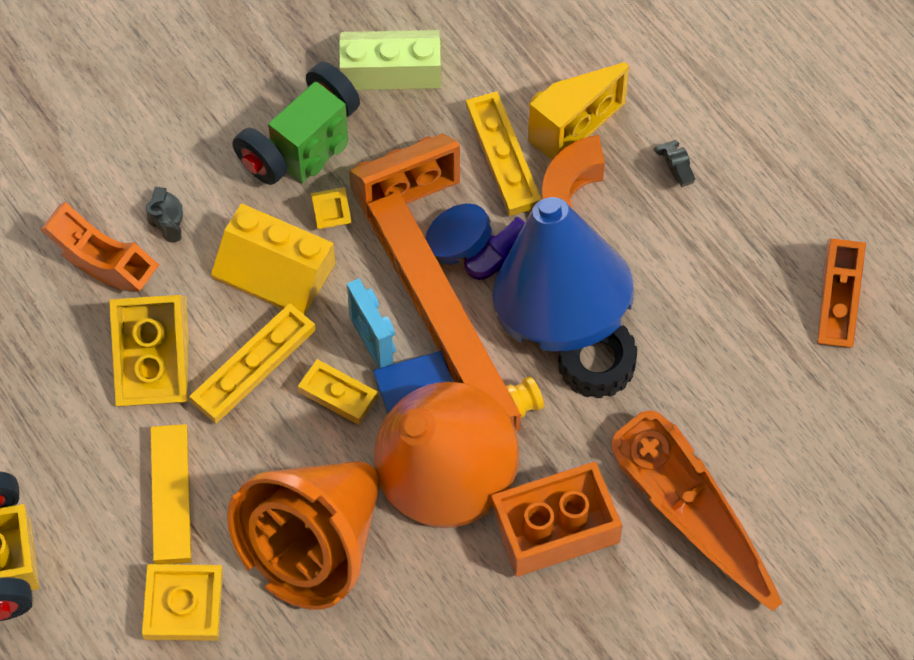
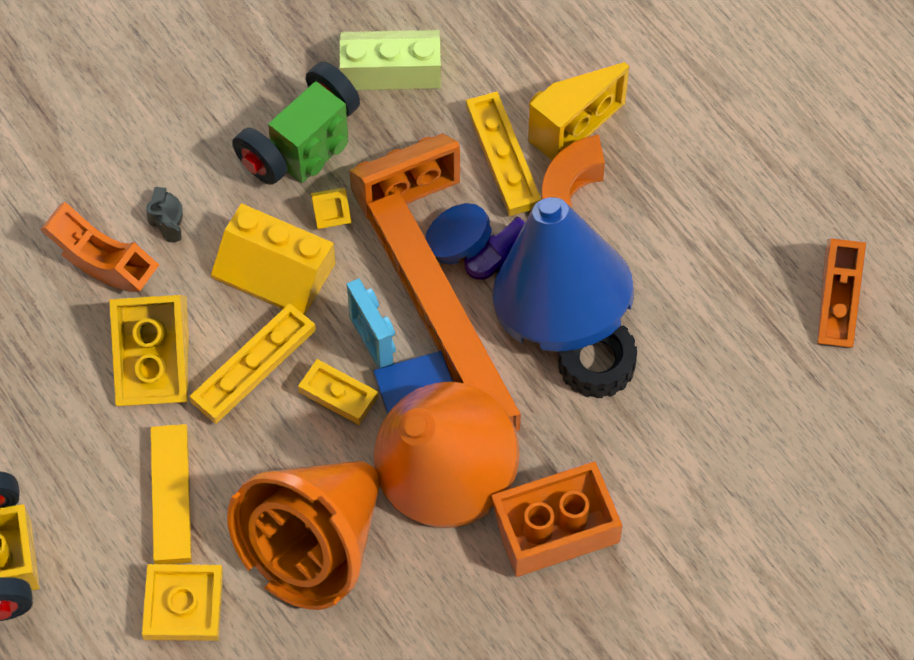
(526, 396): yellow wheel -> none
(678, 162): pearl dark grey piece -> none
(683, 489): orange piece -> none

